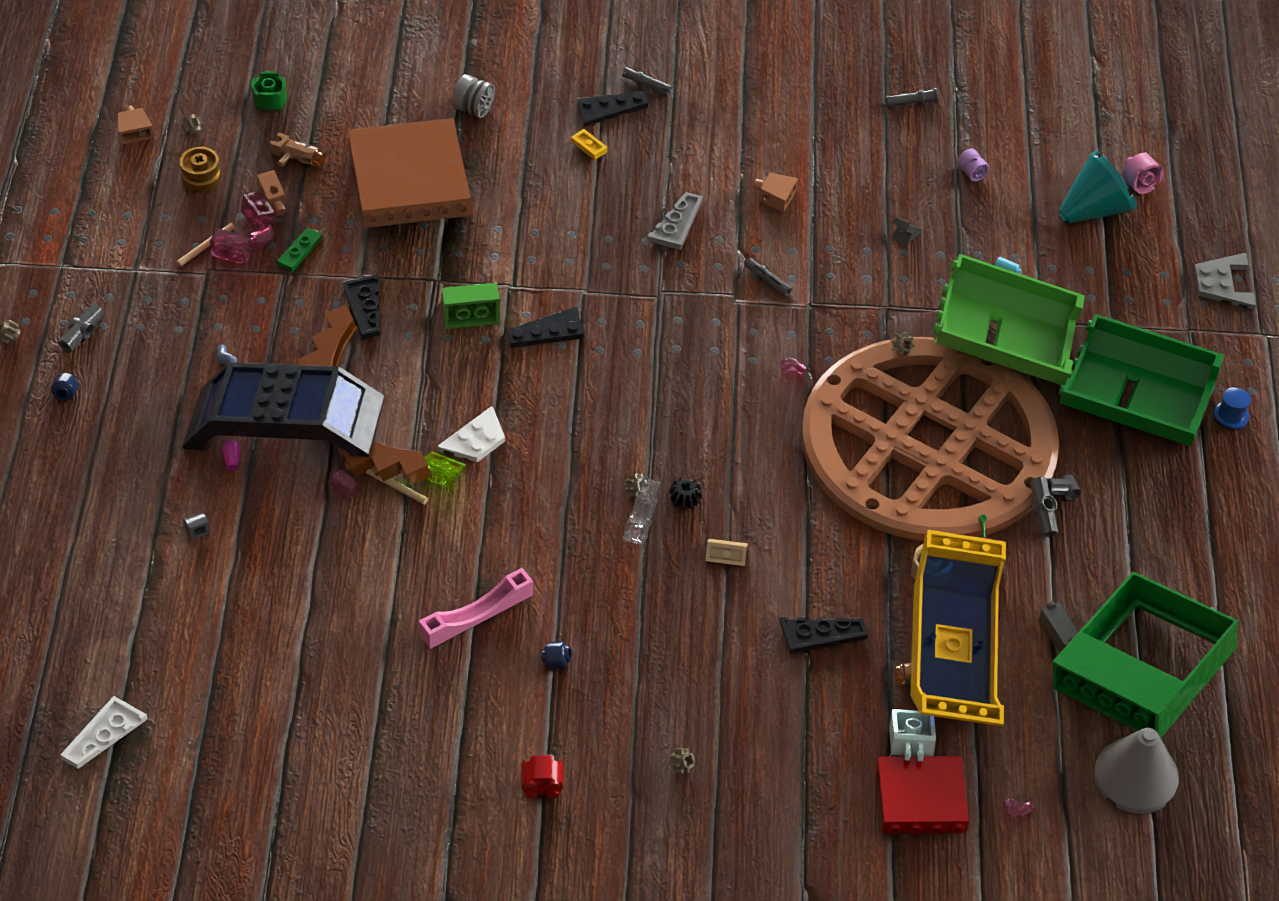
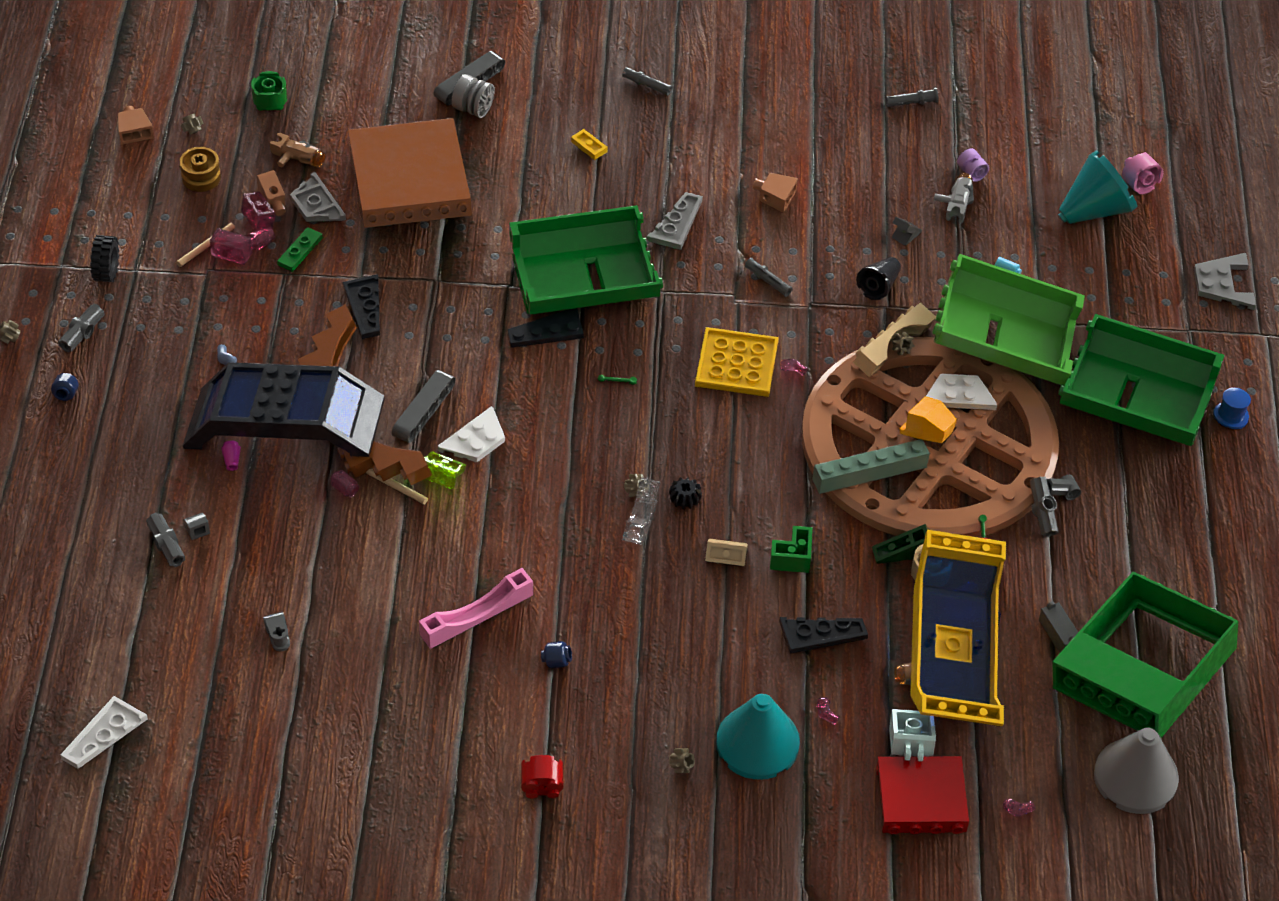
(104, 258): none -> black tyre
(165, 539): none -> dark grey piece
(277, 630): none -> dark grey piece
(316, 202): none -> light grey wing
(423, 406): none -> dark grey beam
(471, 305): bright green brick -> none
(482, 69): none -> dark grey beam
(555, 252): none -> green panel
(604, 106): black wing -> none
(633, 380): none -> green hinge
(736, 361): none -> yellow tile
(758, 739): none -> teal cone
(793, 554): none -> green brick
(824, 710): none -> clear pink arm
(870, 466): none -> sand green brick
(878, 278): none -> black cone
(901, 546): none -> dark green slope
(915, 323): none -> tan arch
(929, 421): none -> light orange helmet
(961, 197): none -> light grey piece
(962, 392): none -> white wing

